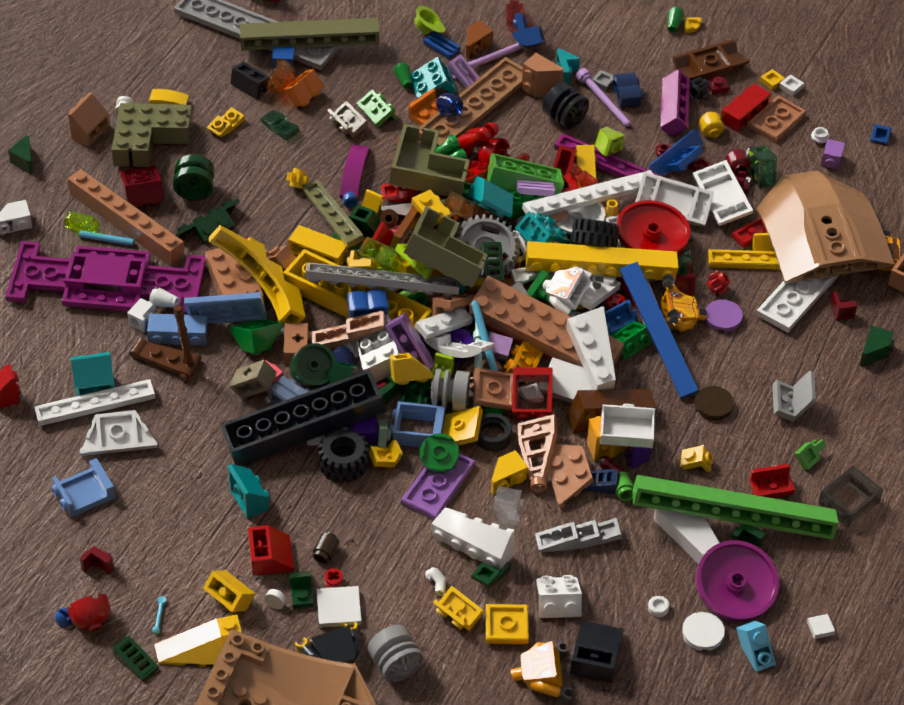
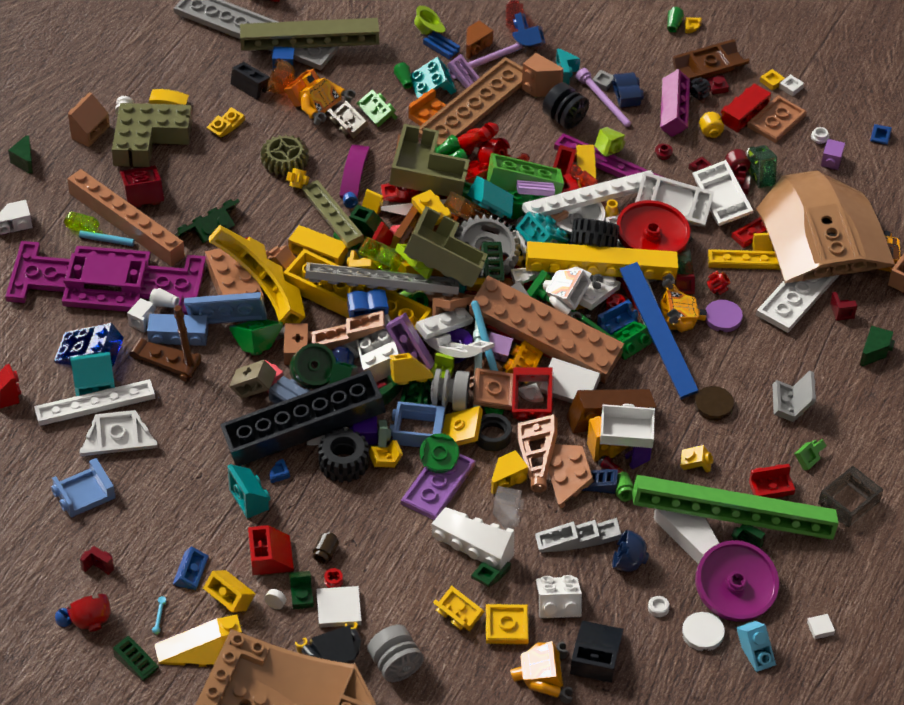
(89, 341): none -> clear blue slope
(190, 569): none -> blue slope
(193, 177): dark green wheel -> none
(277, 124): clear green slope -> none
(279, 471): none -> blue tile
(284, 154): none -> olive gear
(321, 96): none -> torso
(389, 217): reddish brown cone -> none
(435, 574): white arm -> none
(449, 104): clear blue head -> none
(592, 345): white wedge -> none
(630, 552): none -> dark blue cylinder
(679, 155): blue bracket -> none

